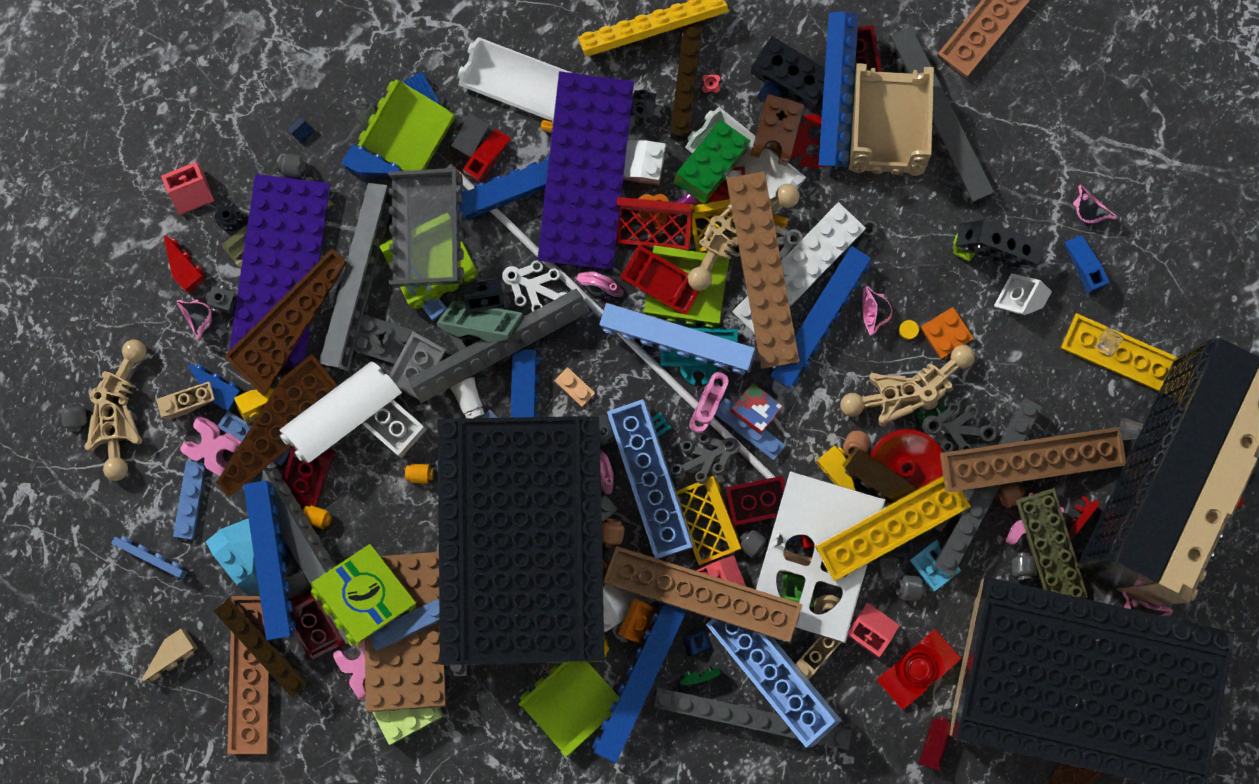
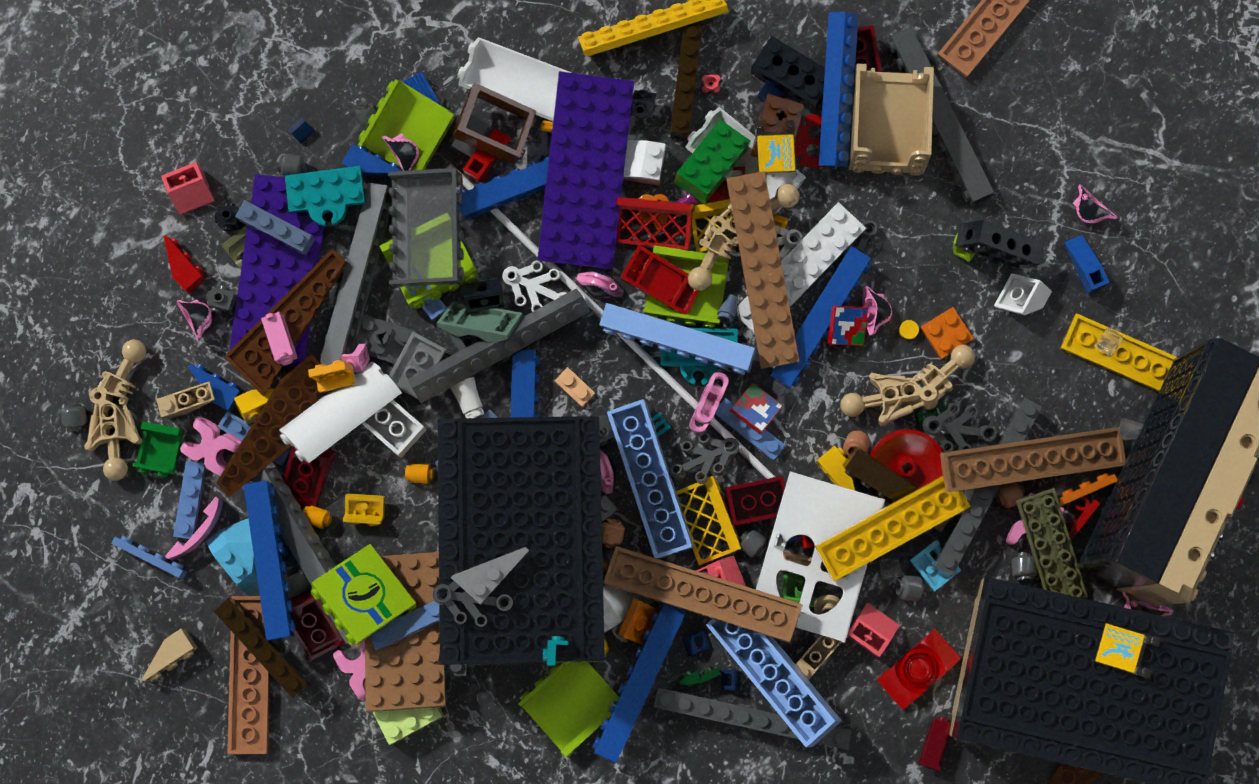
(159, 449): none -> green panel
(213, 511): none -> bright pink slope
(275, 227): none -> sand blue arch
(279, 338): none -> bright pink brick
(325, 193): none -> teal plate
(333, 376): none -> light orange bracket
(358, 359): none -> bright pink bracket
(364, 509): none -> yellow bracket
(404, 151): none -> black hat
(468, 602): none -> dark grey plant
(484, 143): none -> reddish brown window
(486, 577): none -> light grey wing
(549, 654): none -> teal bracket
(728, 309): none -> sand blue cone
(730, 679): none -> dark blue slope
(775, 149): none -> flag
(847, 325): none -> tile
(1086, 488): none -> orange plate
(1124, 649): none -> flag

